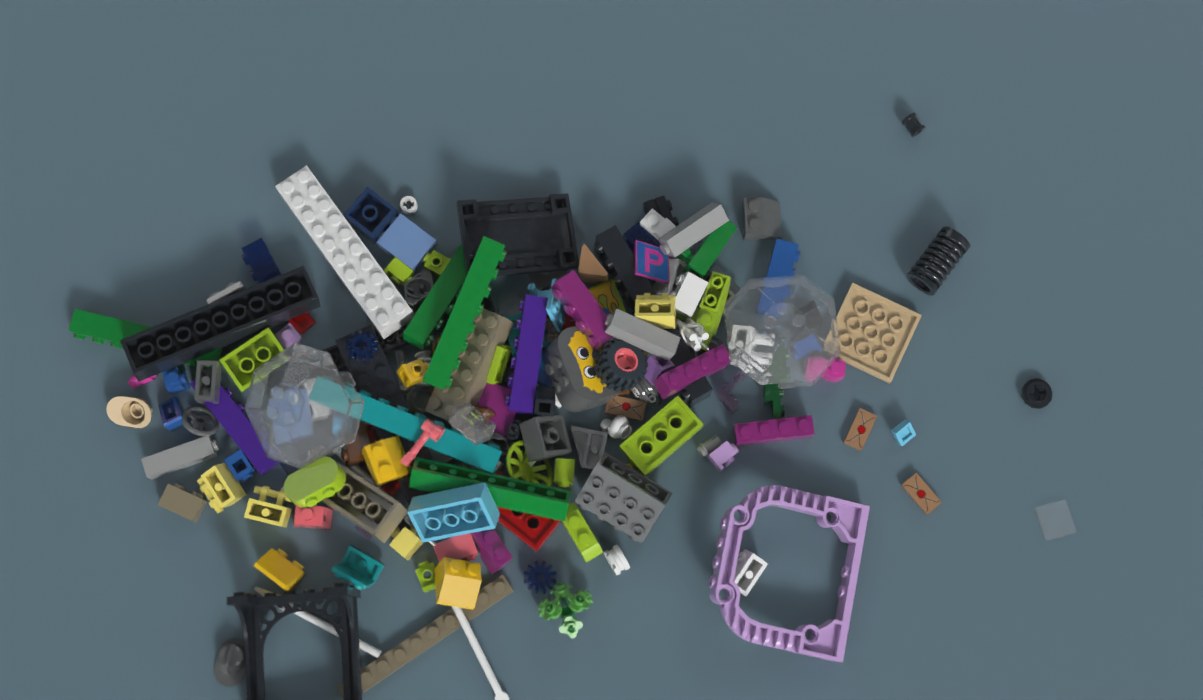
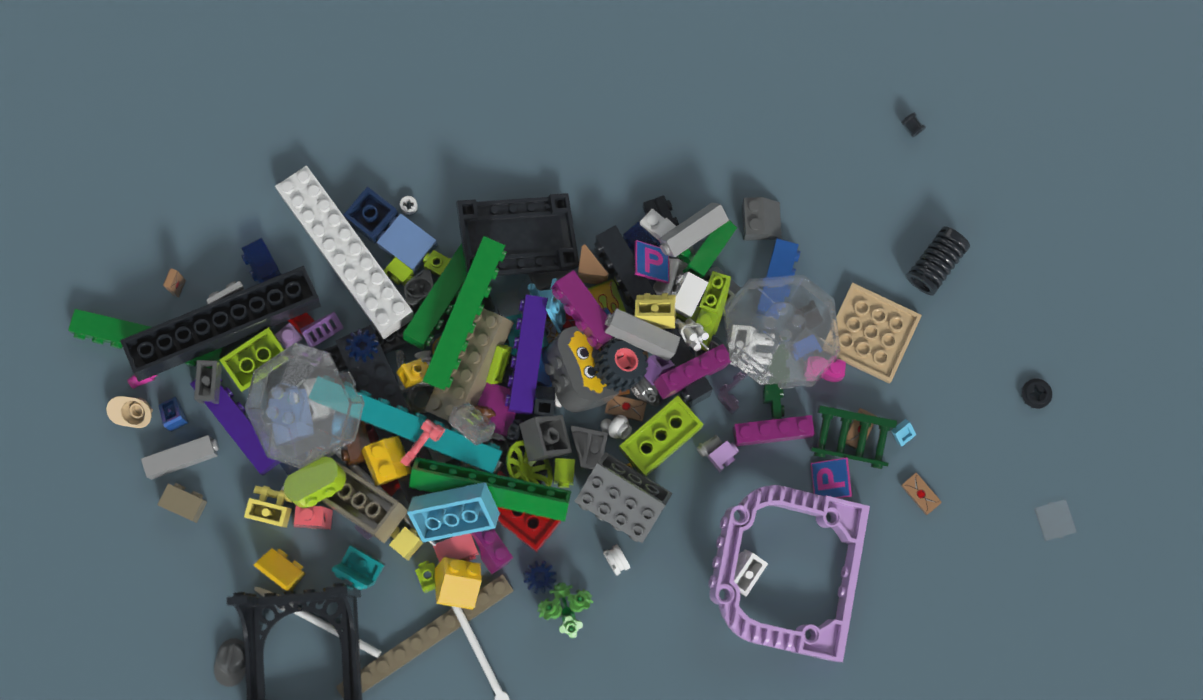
(174, 282): none -> medium nougat tile
(176, 380): blue brick -> none
(199, 423): dark grey piece -> none
(220, 487): light yellow brick -> none
(234, 463): blue brick -> none
(320, 338): none -> medium lavender slope
(581, 534): lime brick -> none
(831, 478): none -> blue piece
(865, 422): none -> dark green fence

